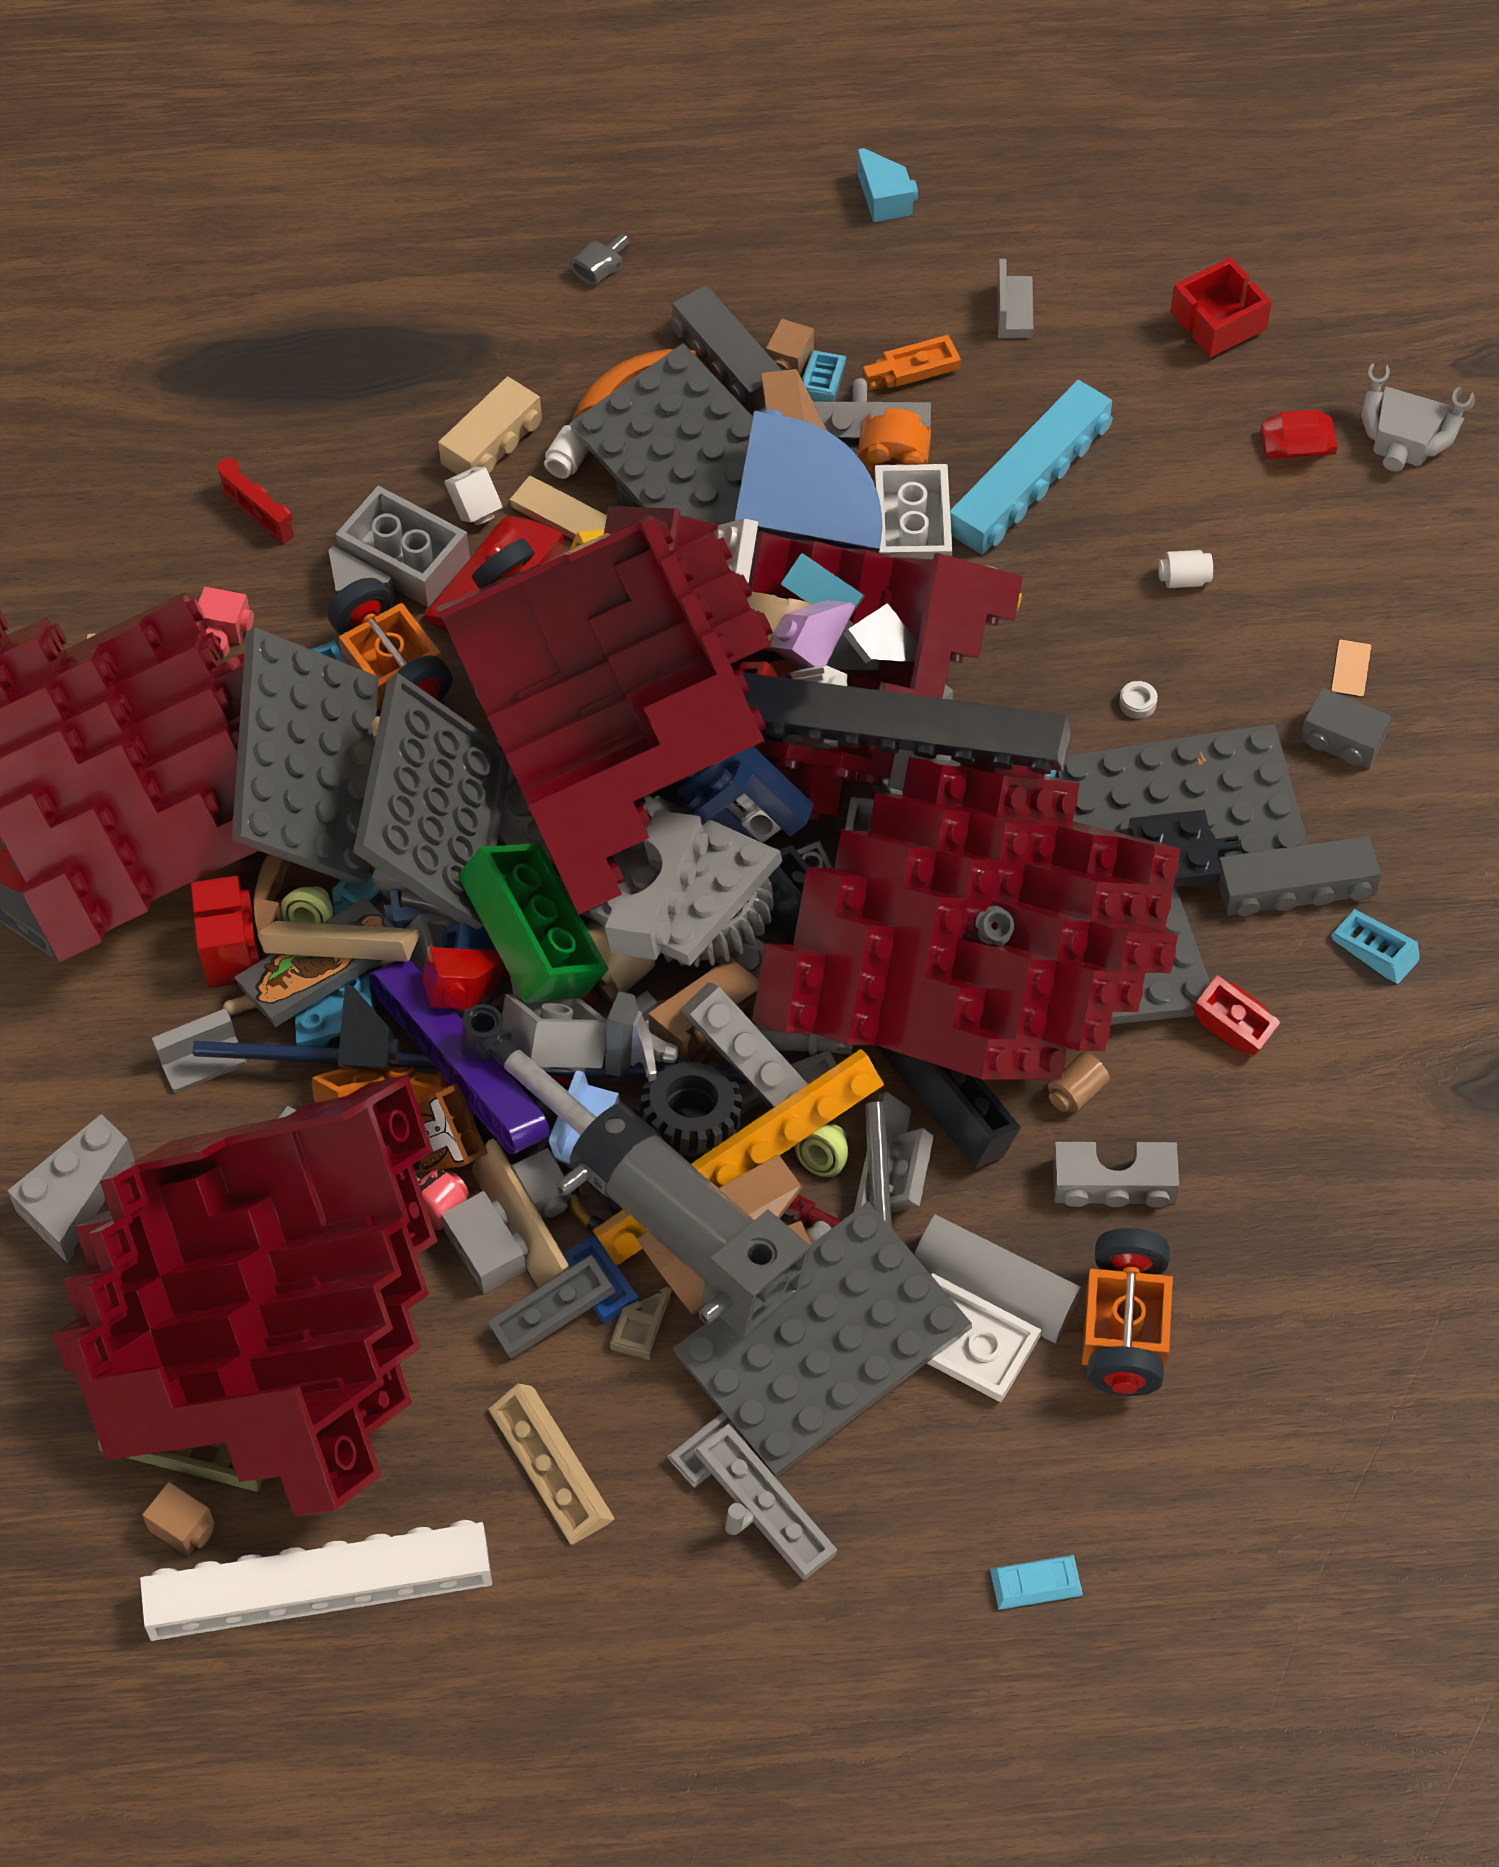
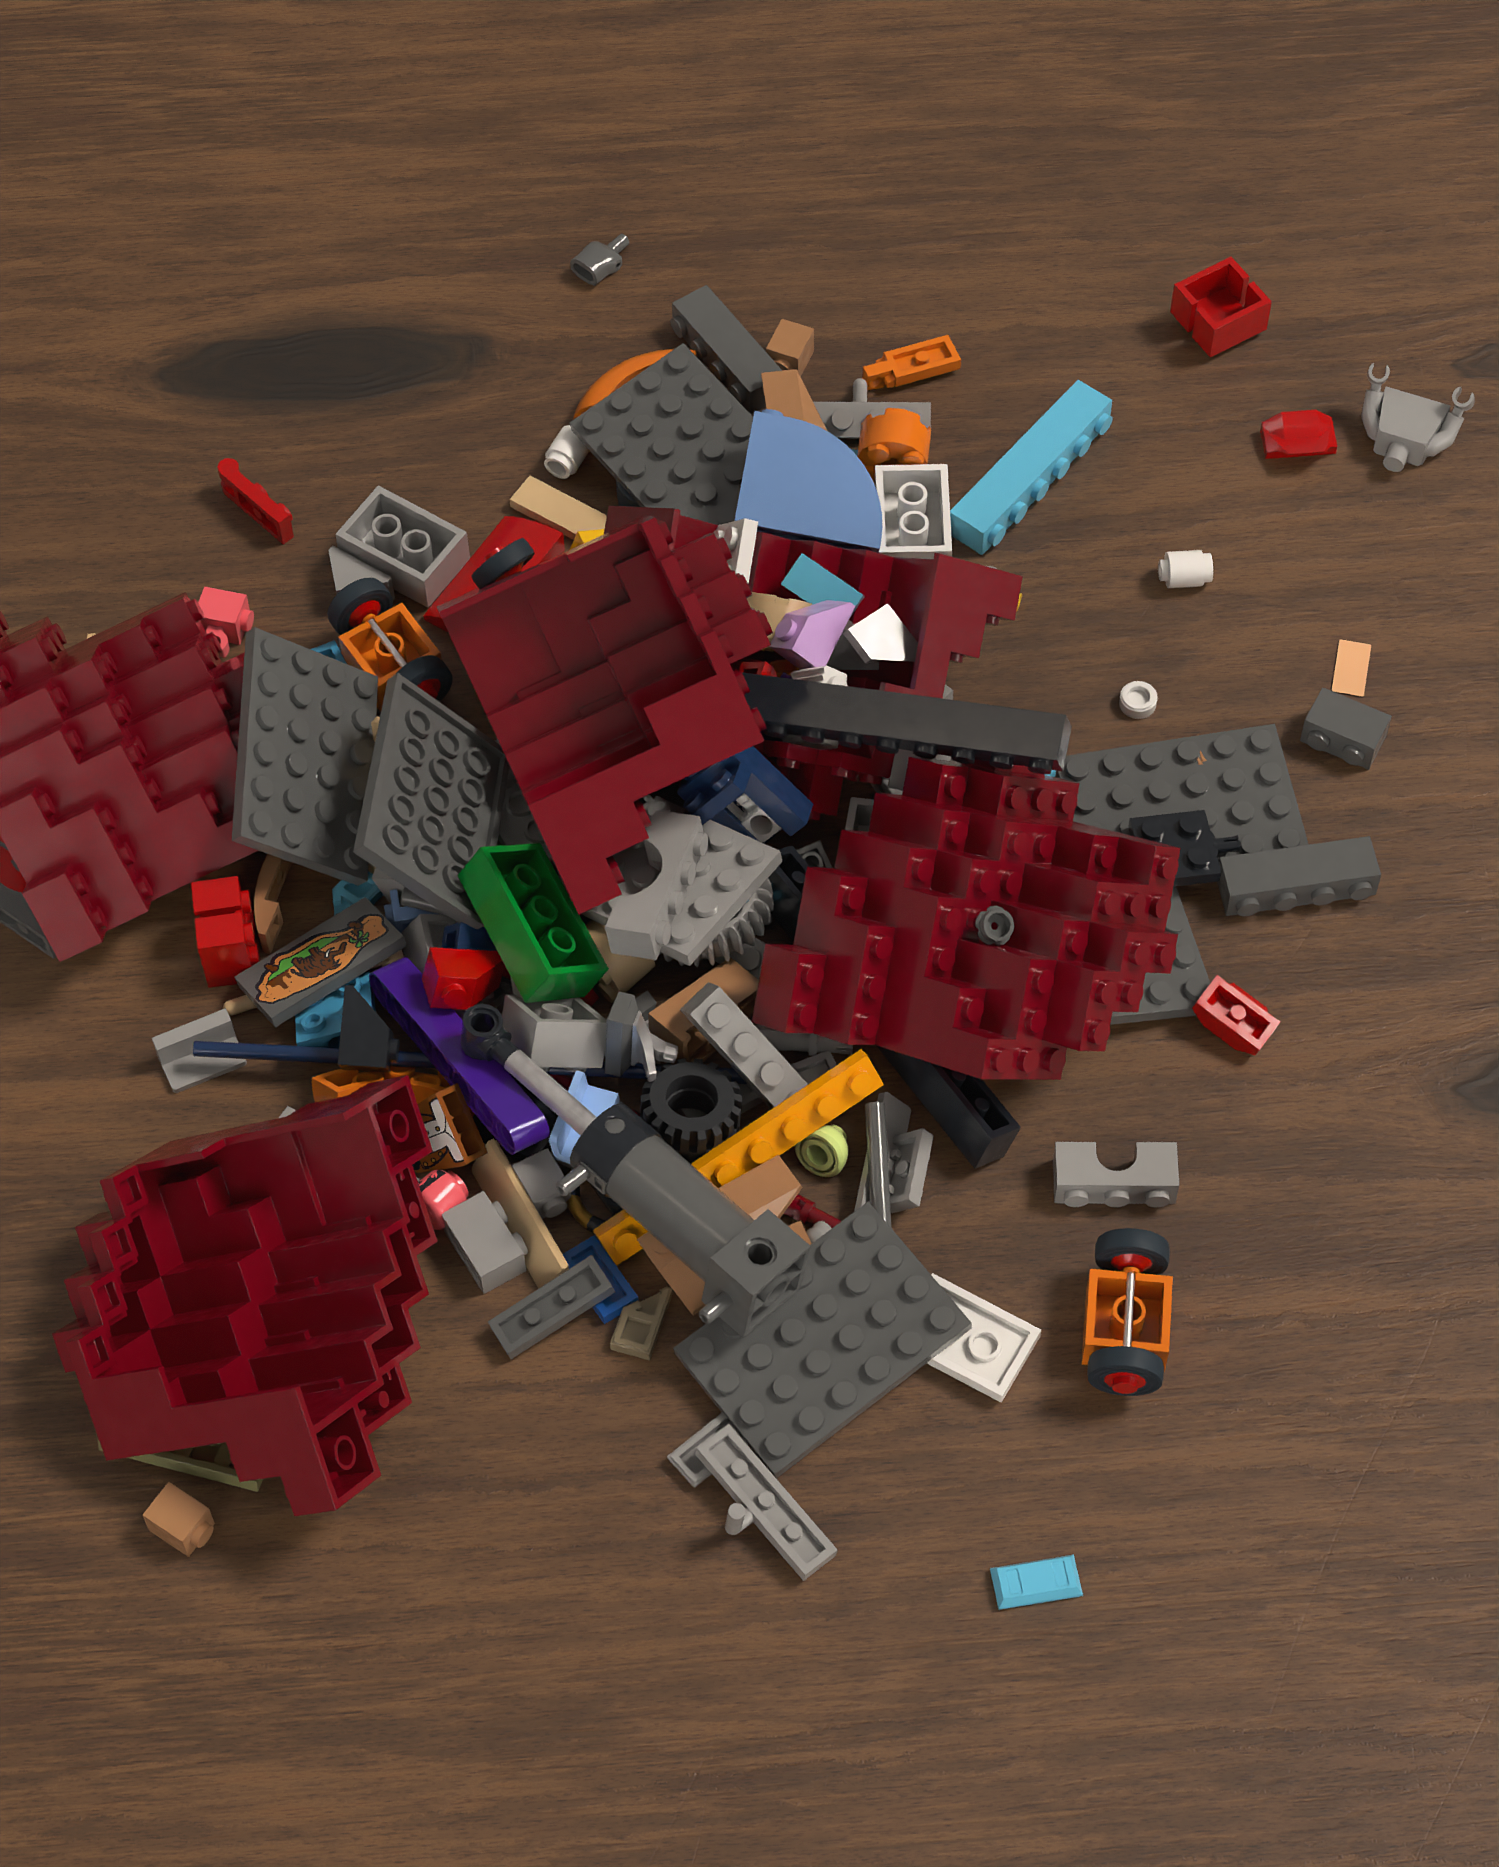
(68, 1186): light grey wedge -> none
(307, 905): yellowish green brick -> none
(315, 1580): white brick -> none
(339, 940): tan slope -> none
(474, 495): white brick -> none
(491, 428): tan brick -> none
(550, 1463): tan slope -> none
(820, 382): medium azure slope -> none
(885, 186): medium azure slope -> none
(998, 1276): light grey brick -> none
(1014, 304): light grey panel -> none
(1078, 1083): medium nougat brick -> none
(1394, 962): medium azure slope -> none

